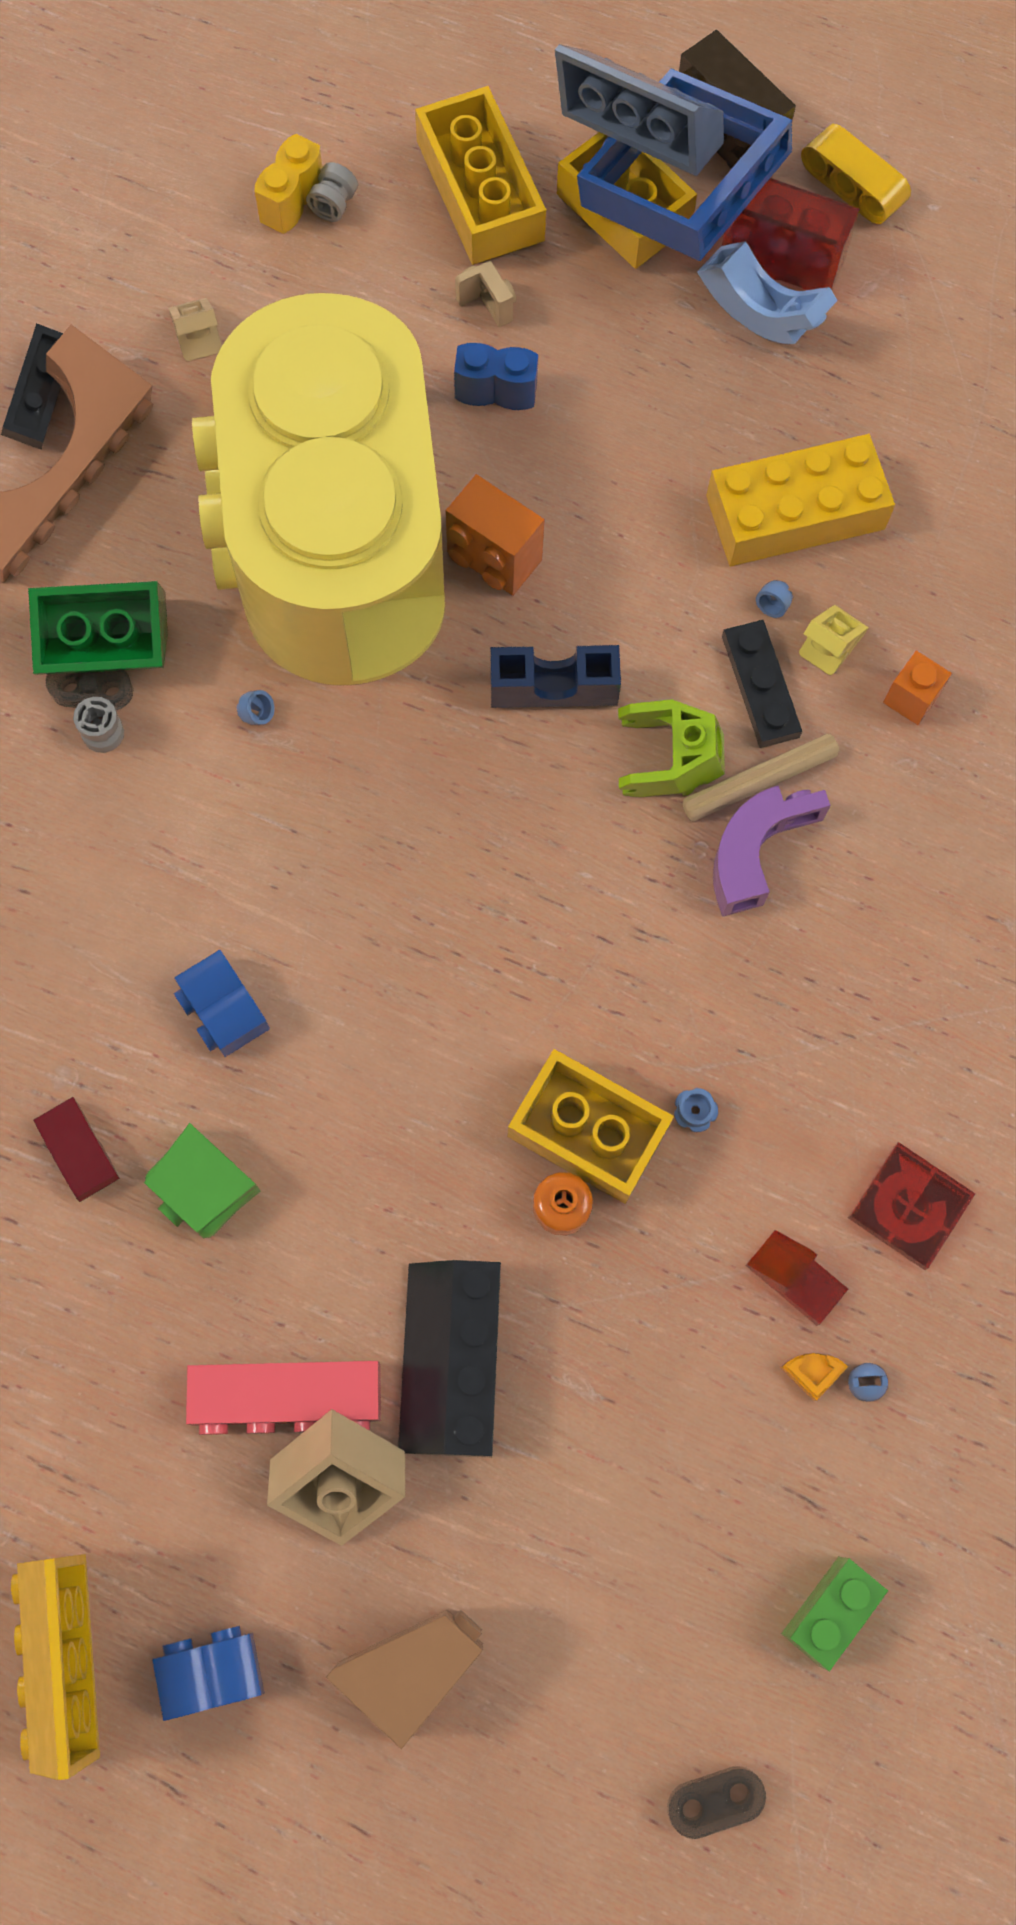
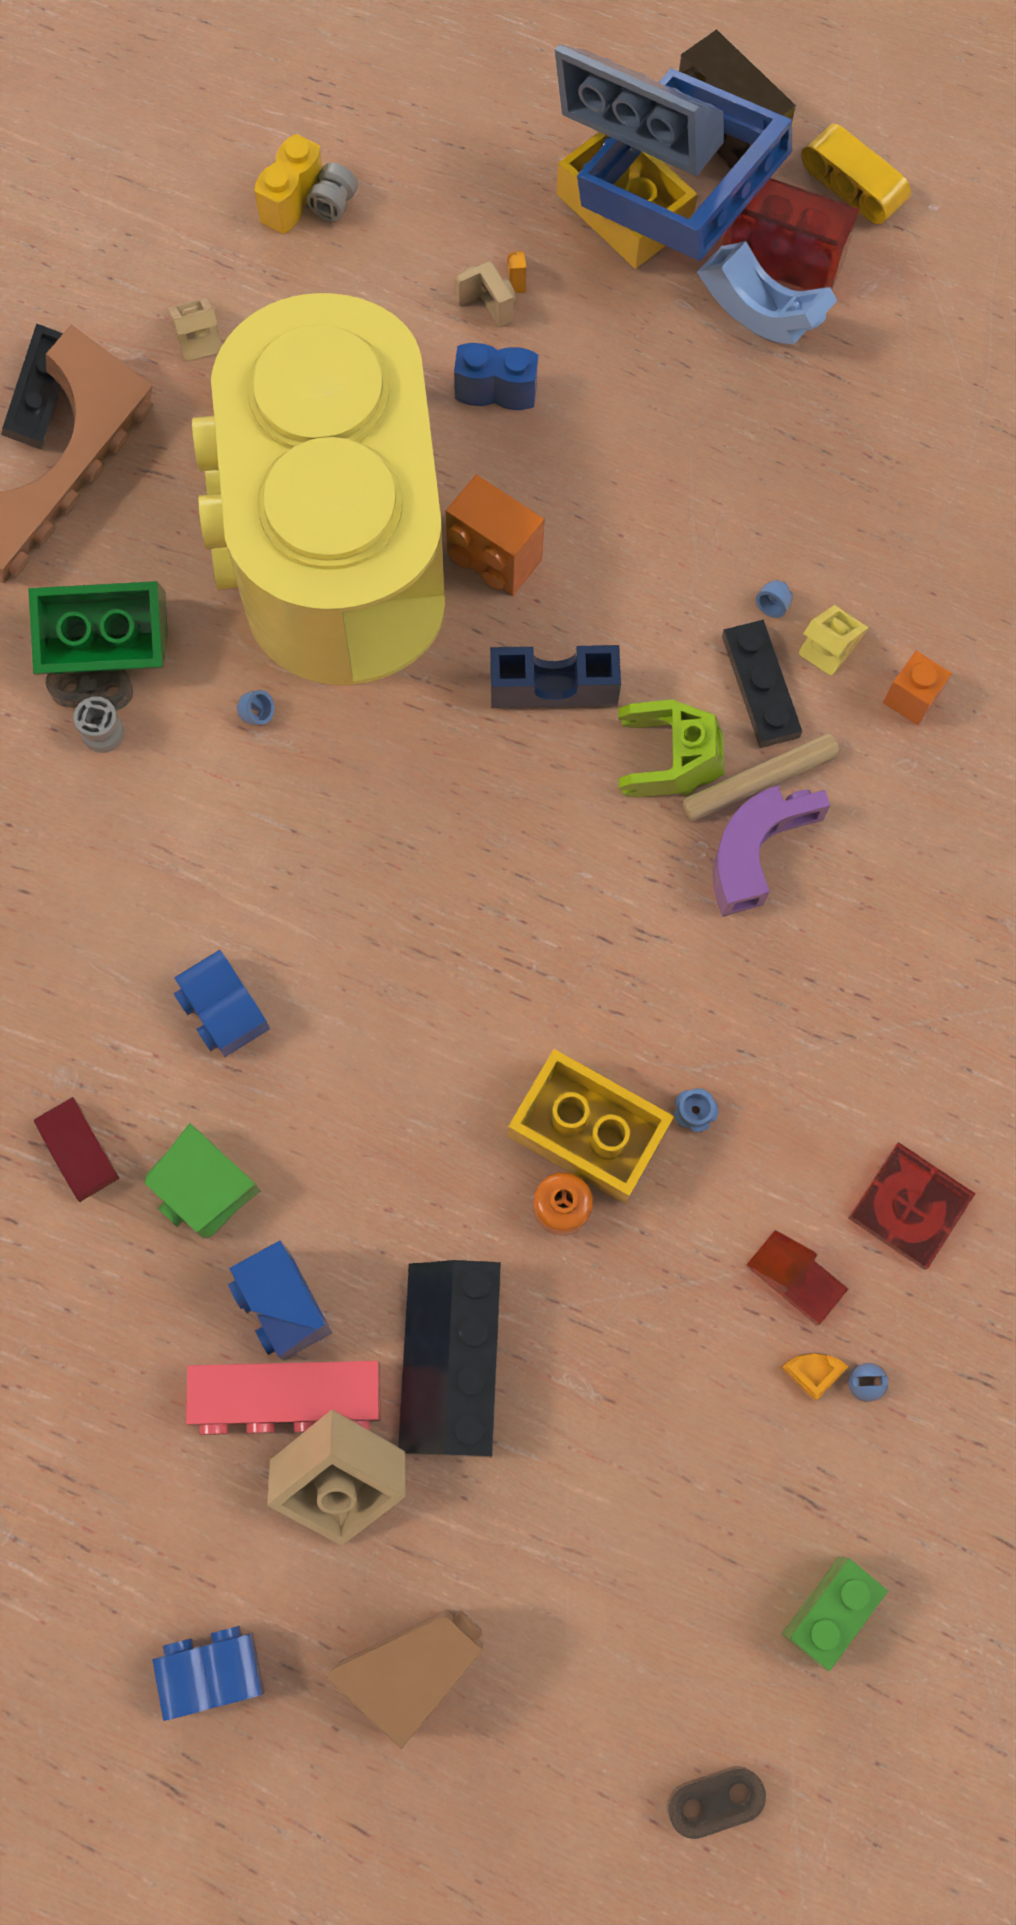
(56, 1666): yellow slope -> none
(281, 1299): none -> blue slope
(480, 175): yellow brick -> none
(517, 271): none -> light orange tile
(799, 499): yellow brick -> none

